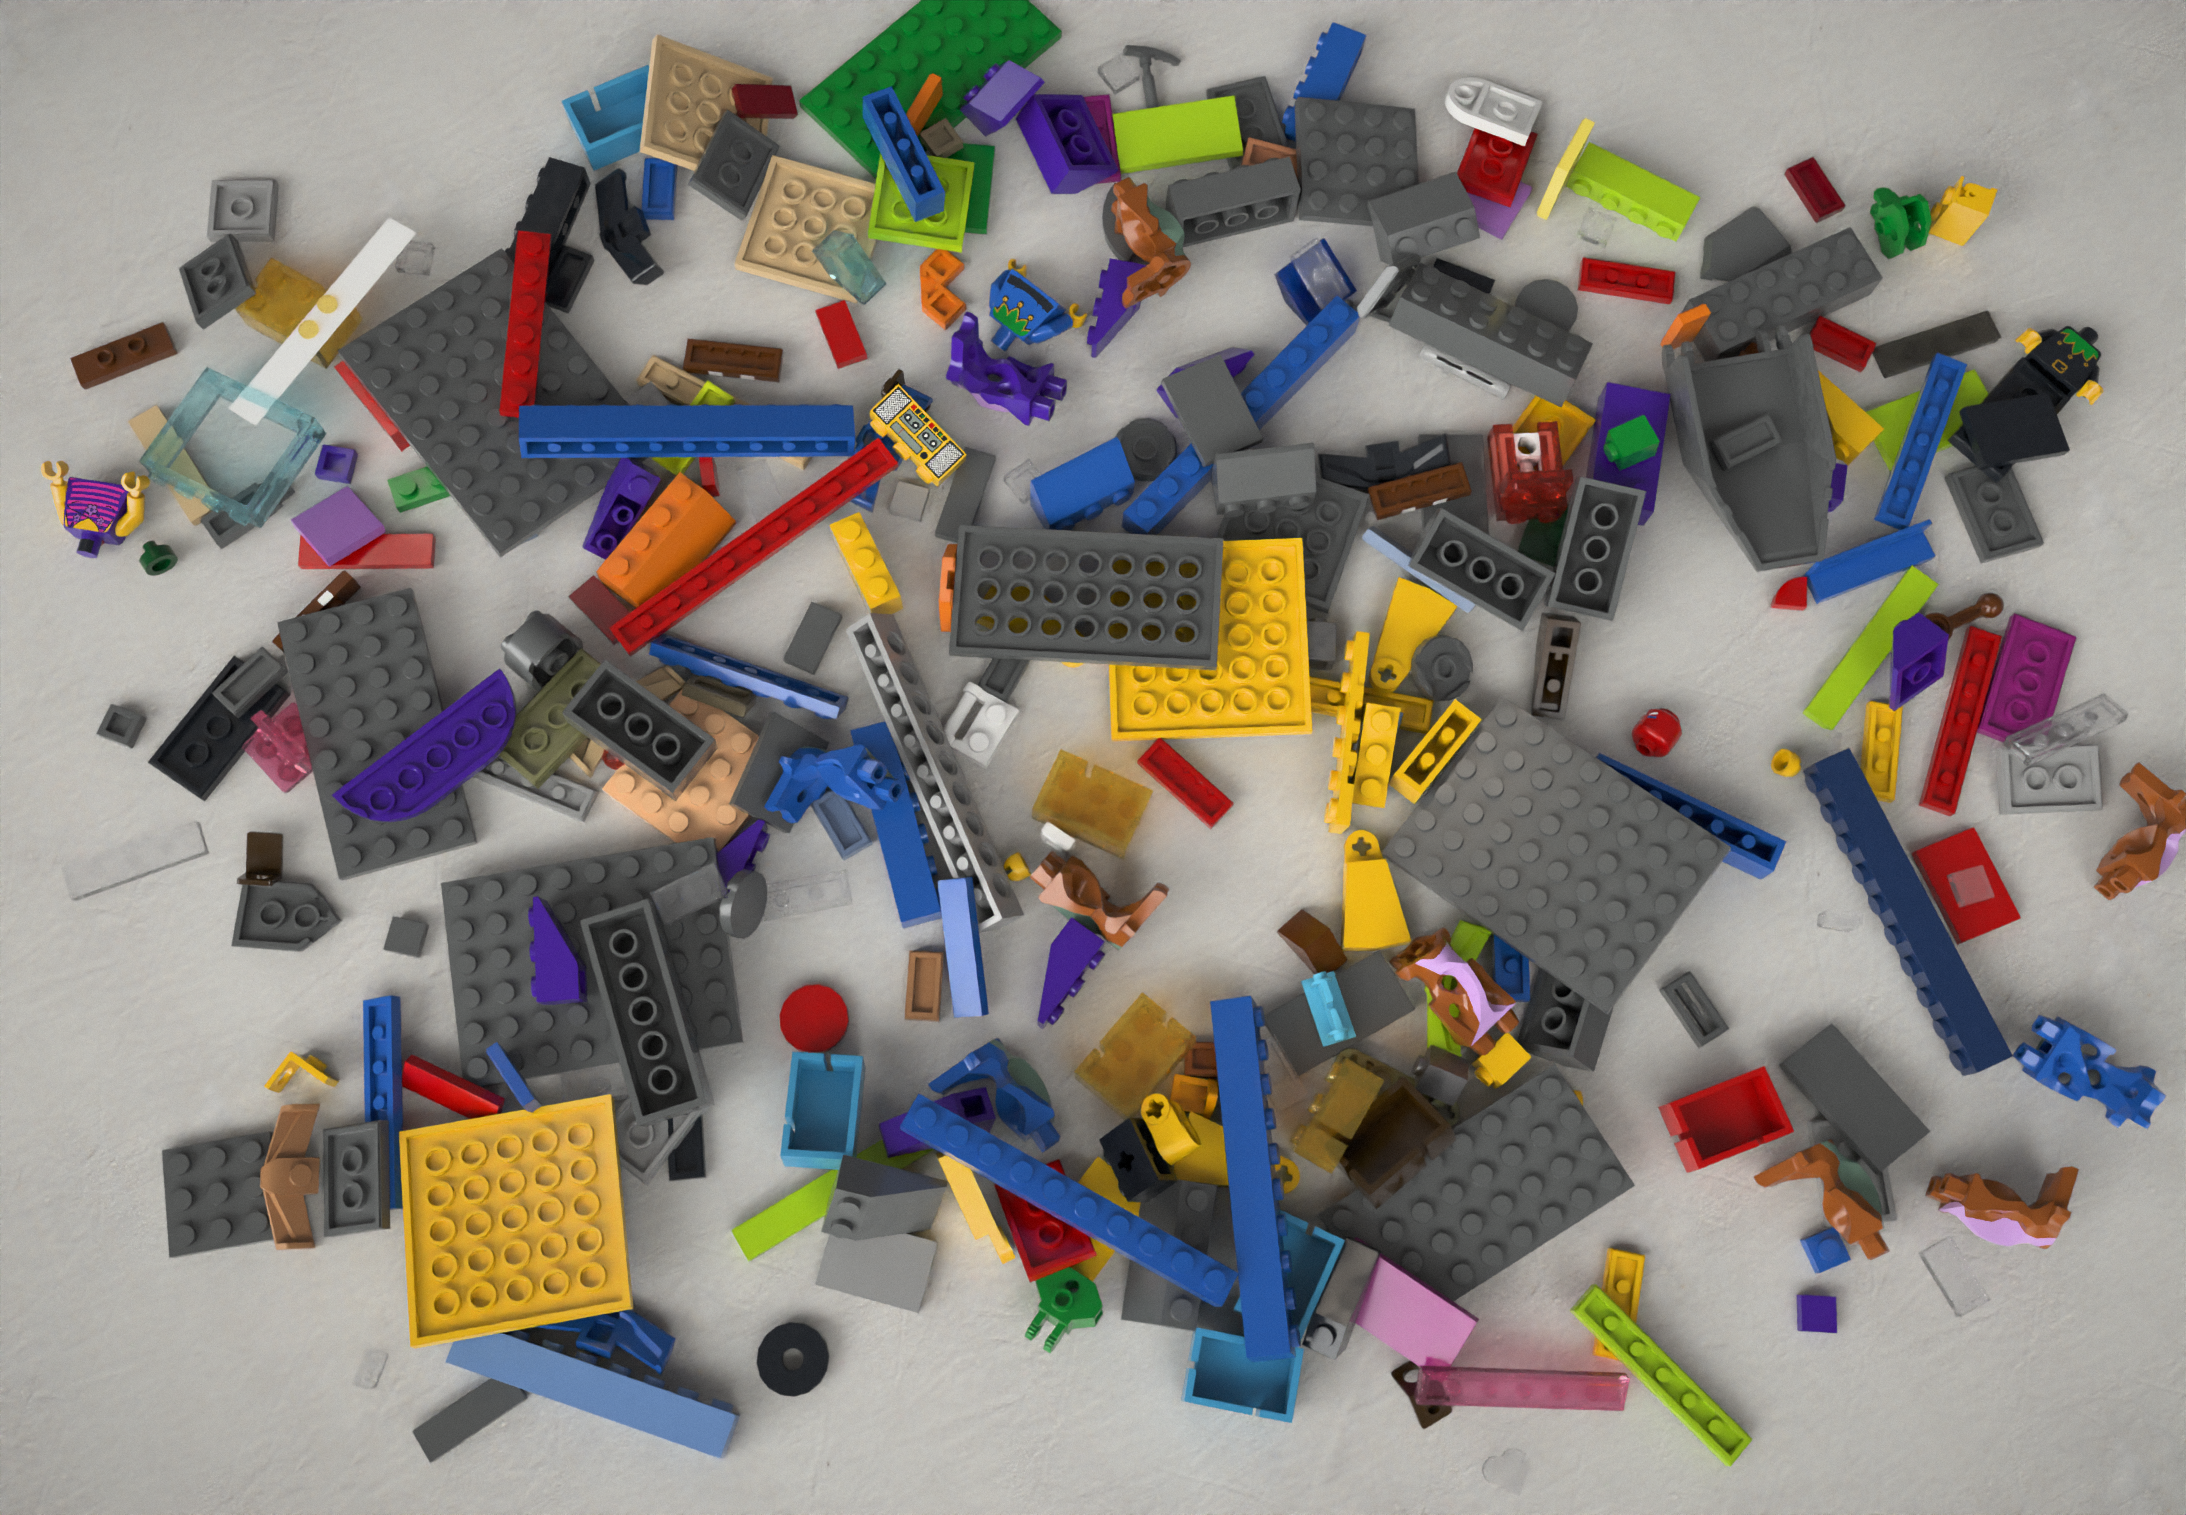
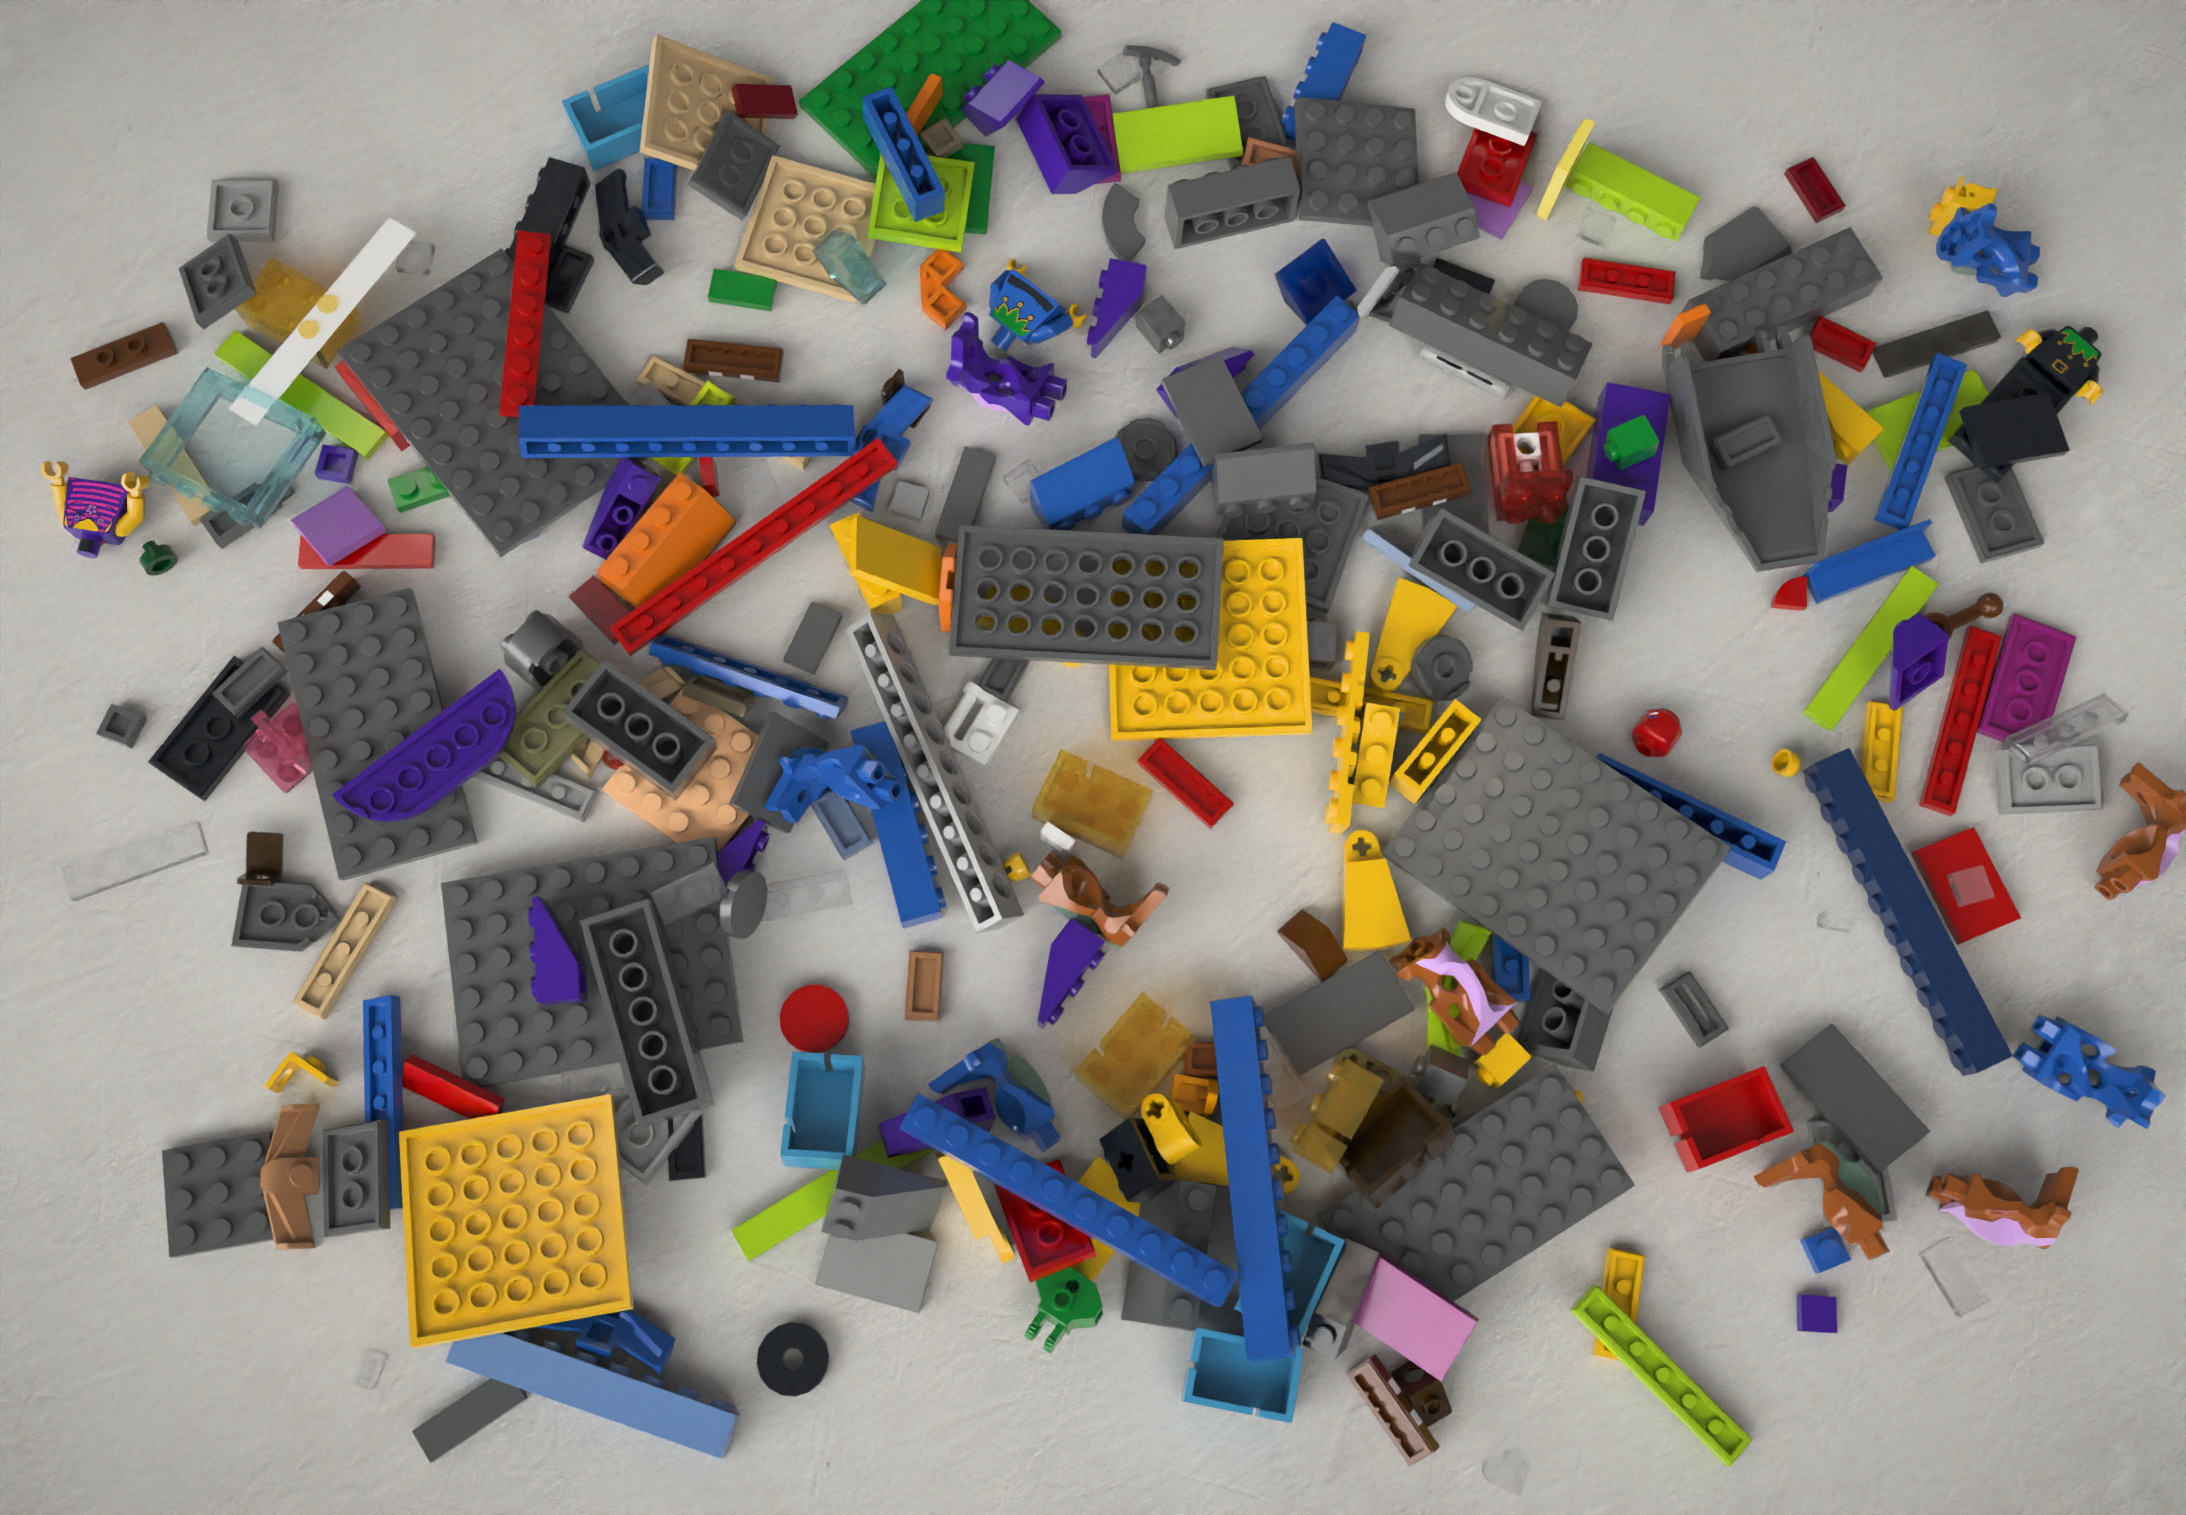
(307, 397): none -> lime tile
(345, 950): none -> tan tile
(406, 937): dark grey tile -> none
(513, 1077): blue tile -> none
(742, 290): none -> green tile
(841, 334): red tile -> none
(895, 560): none -> yellow tile
(916, 436): brick -> none
(963, 947): tile -> none
(1153, 237): dark orange hips -> none
(1161, 325): none -> flat silver brick
(1319, 273): clear plate -> none
(1328, 1008): medium azure hinge -> none
(1392, 1410): none -> plate
(1521, 1388): clear pink tile -> none
(1898, 221): green hinge -> none
(2003, 256): none -> blue hips

